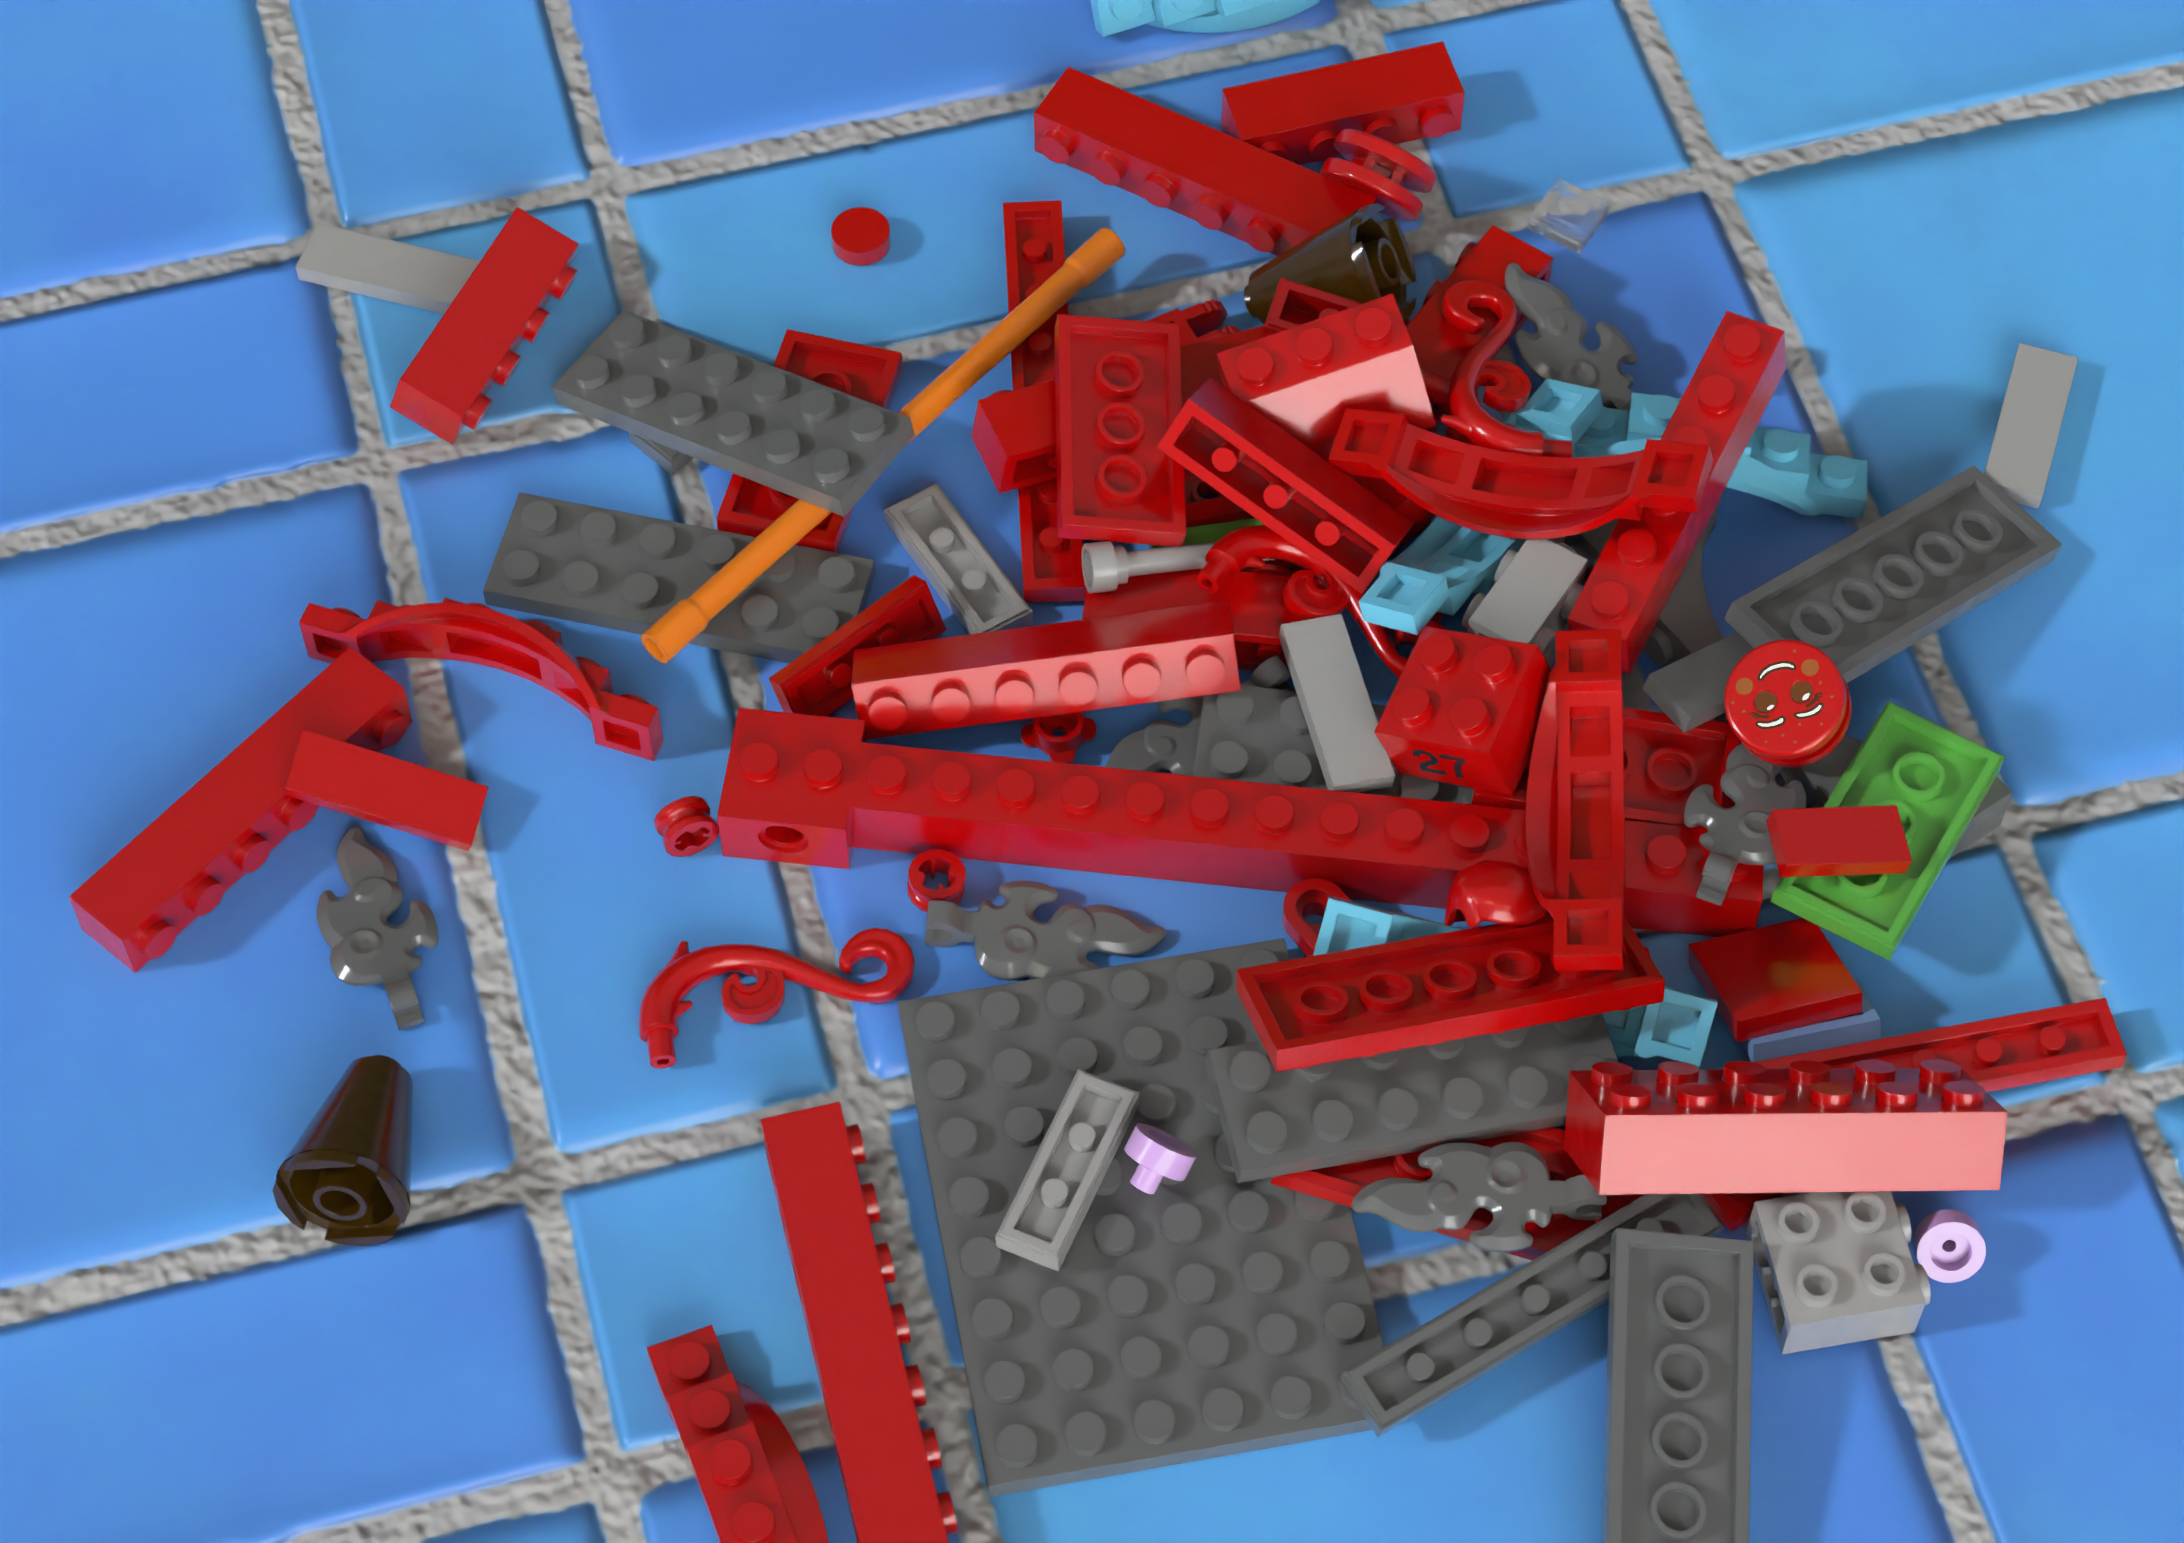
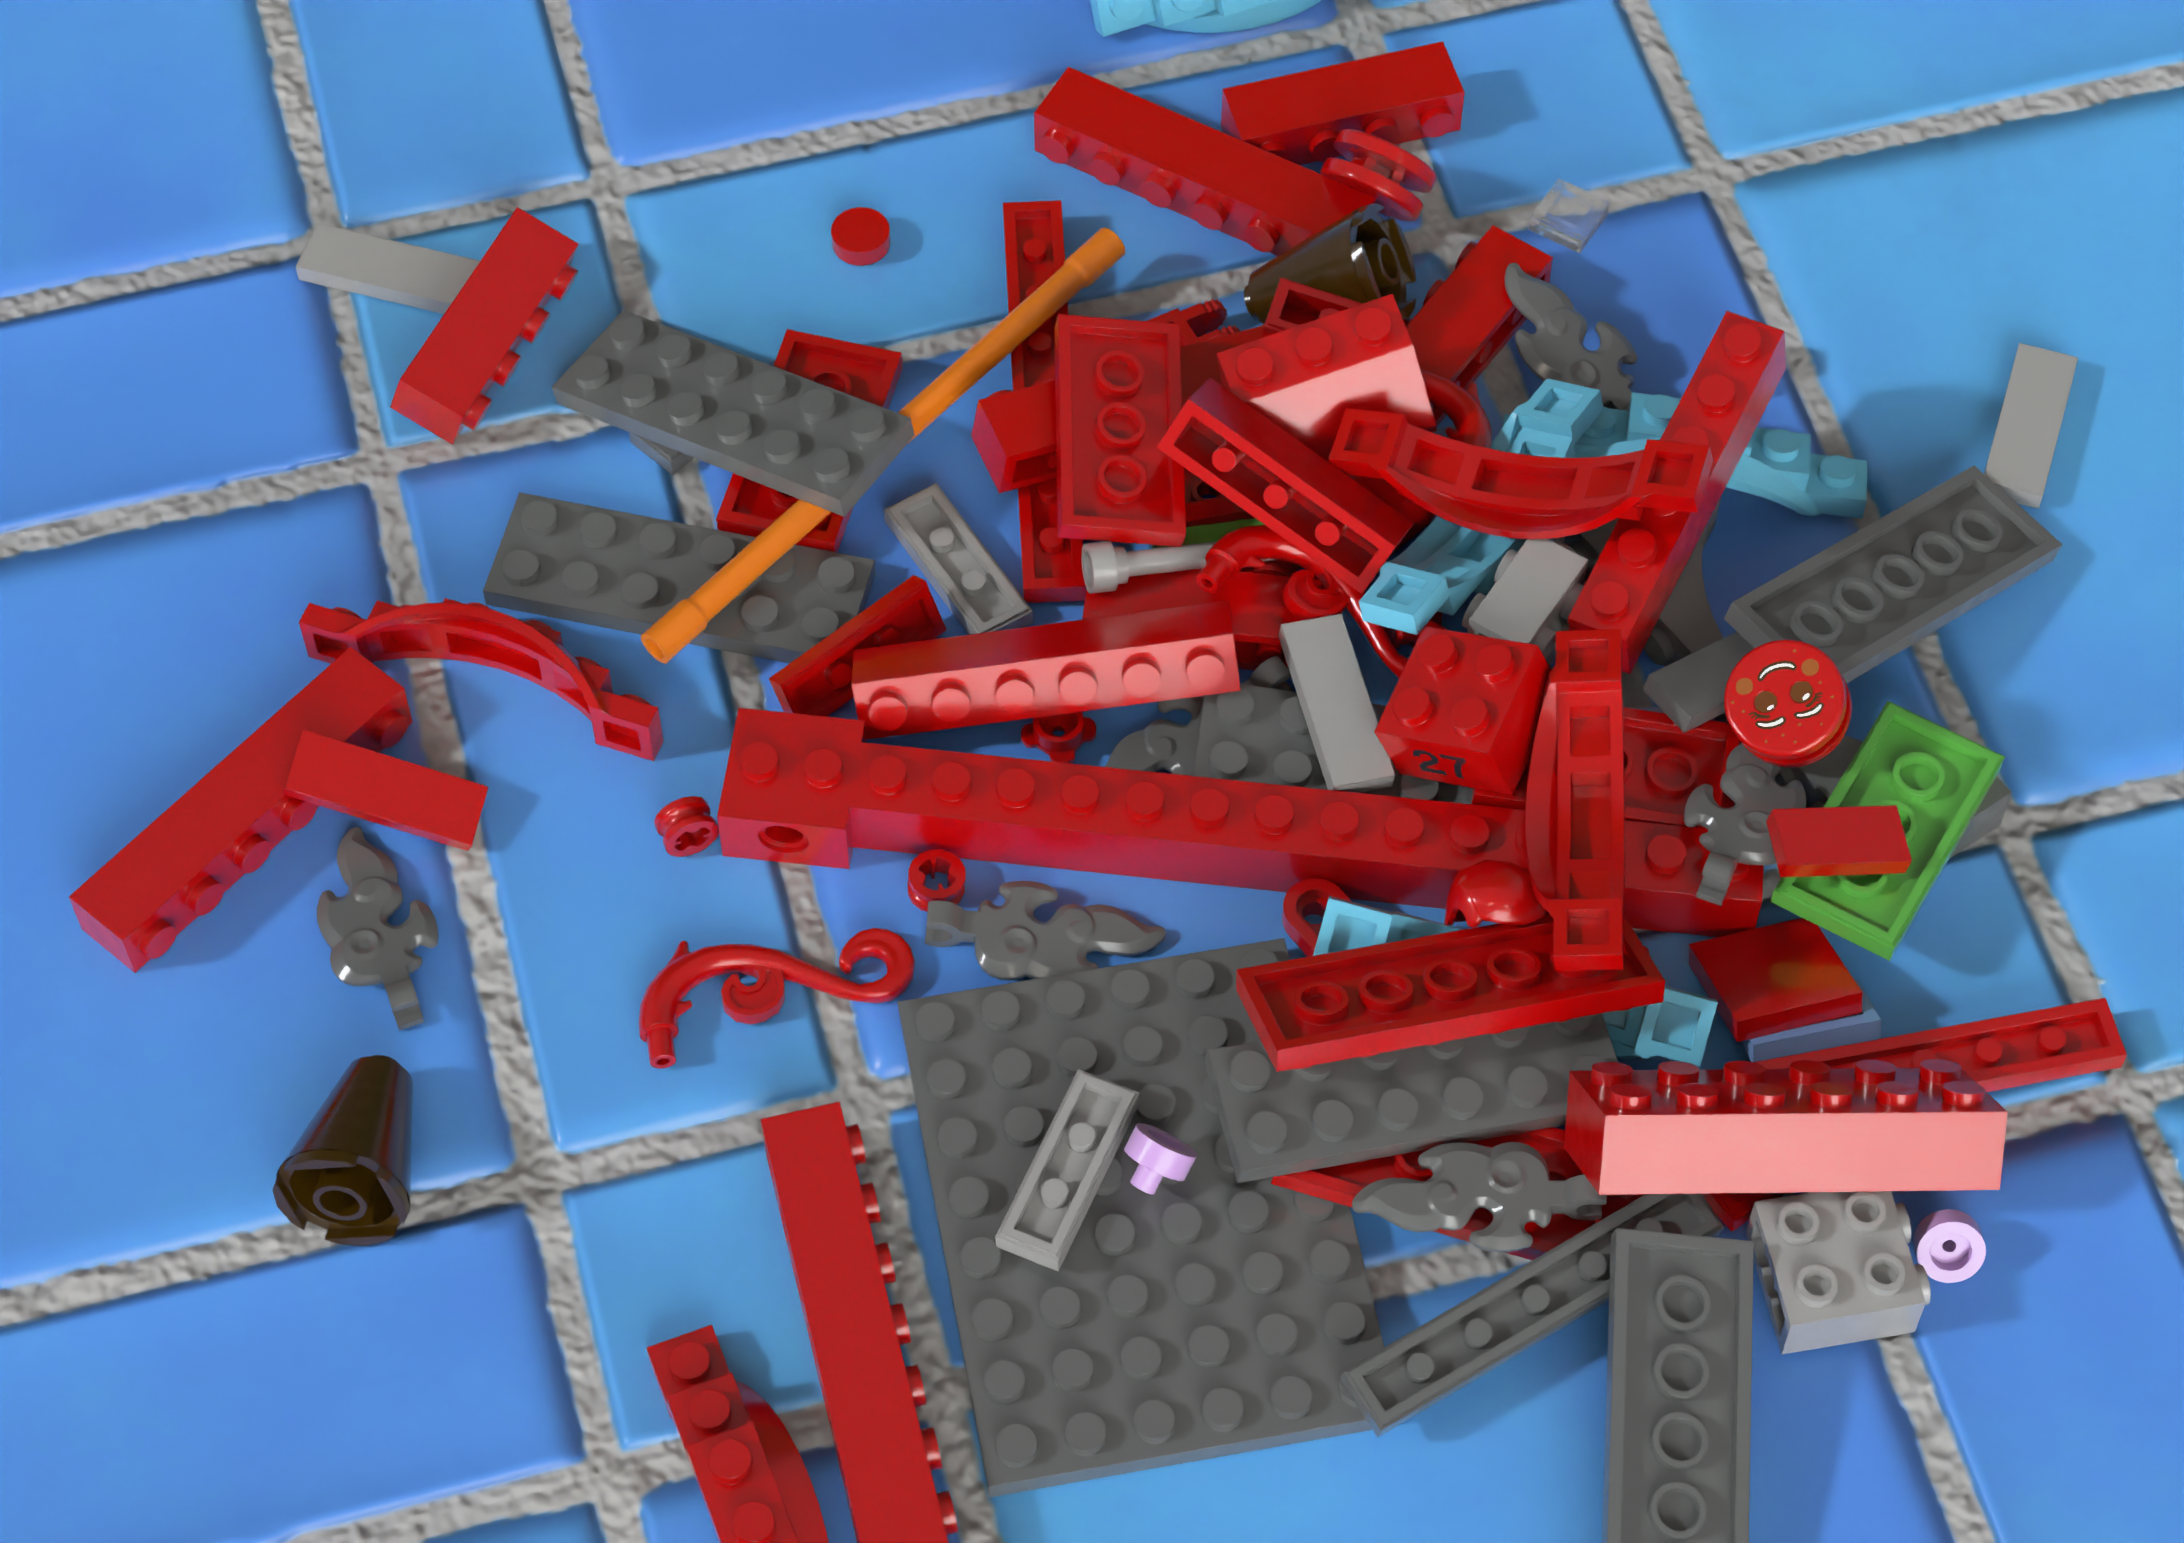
(1504, 382): red plant -> none

